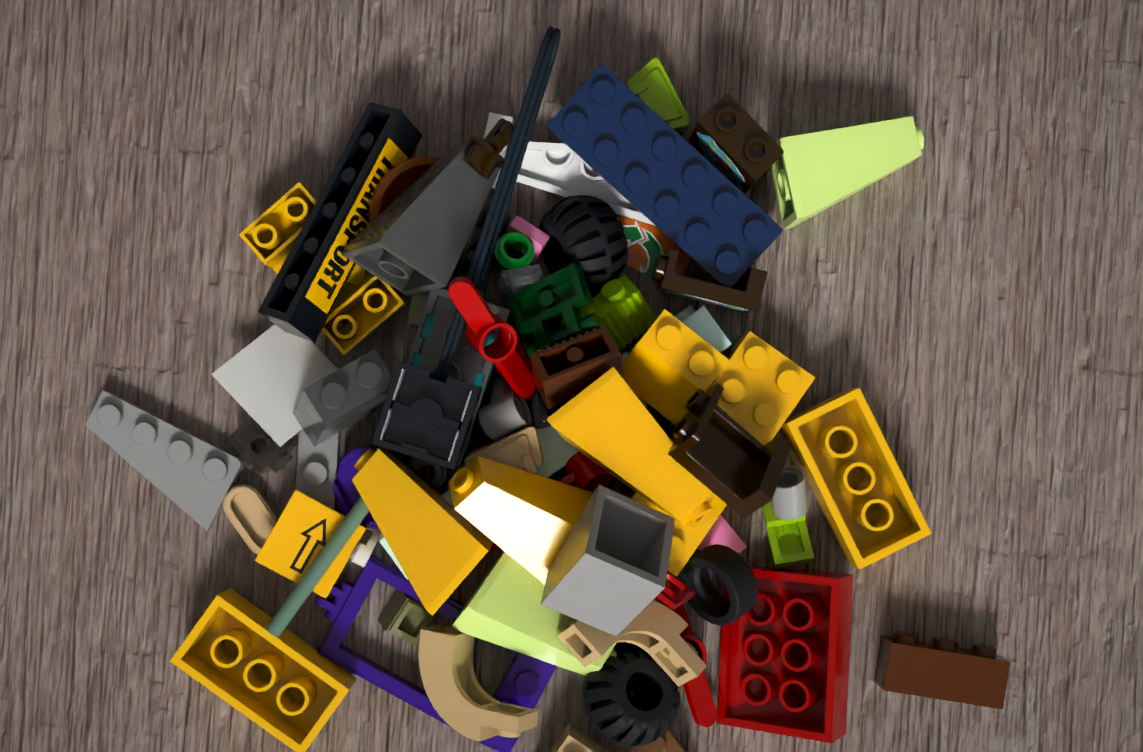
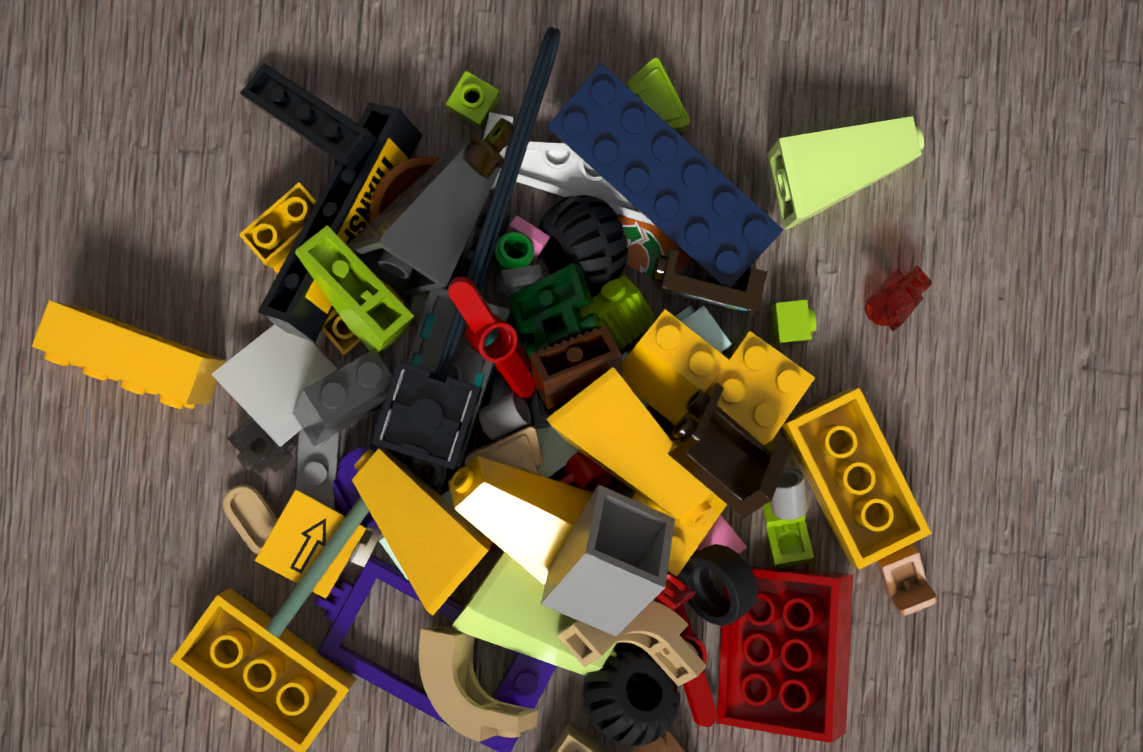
(128, 354): none -> yellow brick
(173, 459): light grey wing -> none
(308, 116): none -> black tile
(354, 291): none -> lime slope
(405, 617): olive slope -> none
(478, 112): none -> lime plate
(735, 143): dark brown panel -> none
(792, 321): none -> lime plate
(897, 297): none -> clear red hips
(906, 581): none -> medium nougat bracket
(942, 670): reddish brown brick -> none

